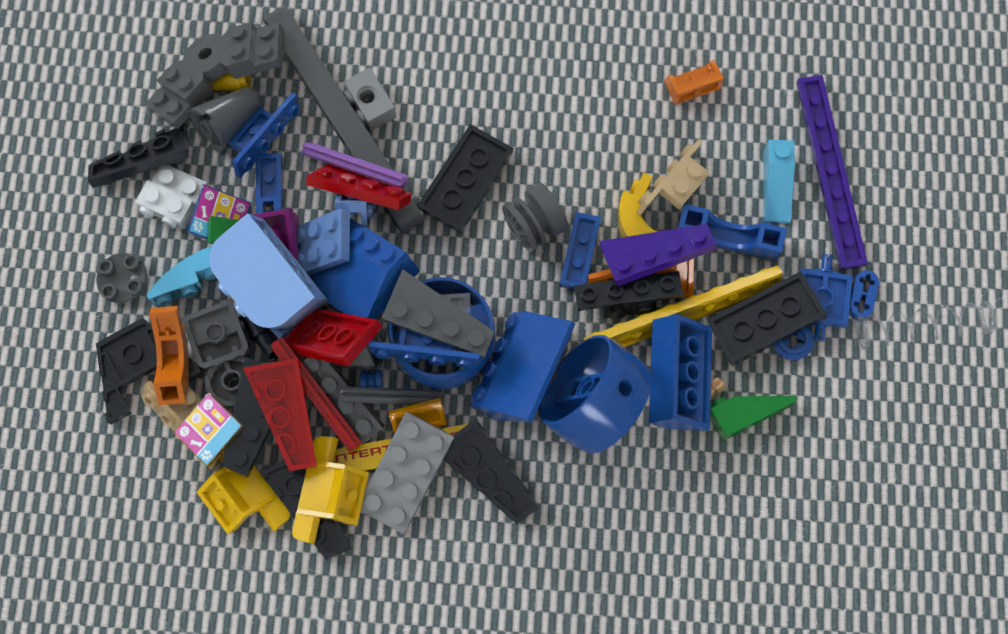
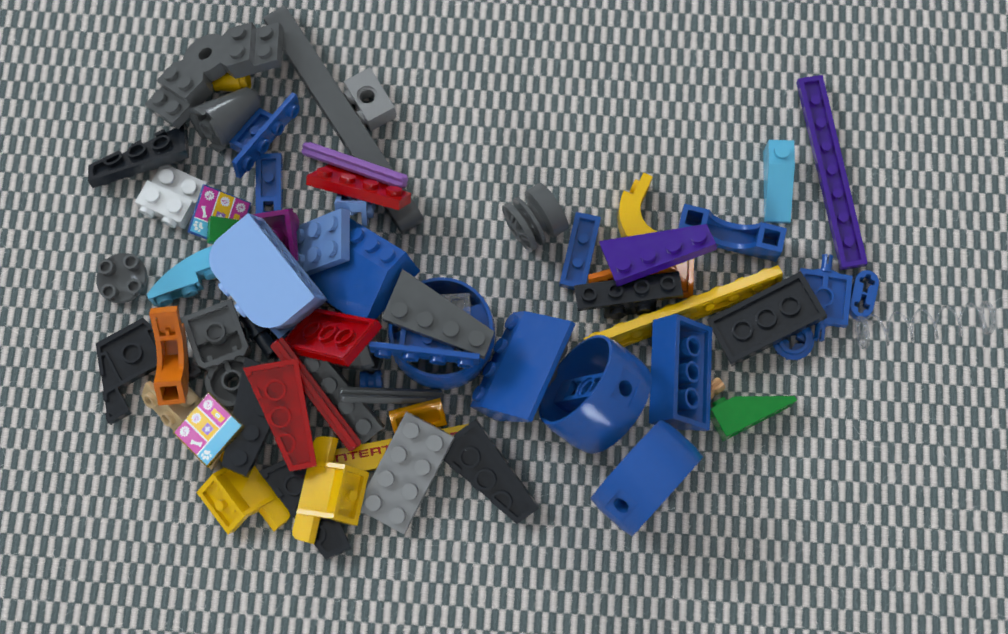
(465, 178): black plate -> none
(646, 477): none -> blue cylinder
(681, 181): tan bracket -> none
(694, 83): orange hinge -> none

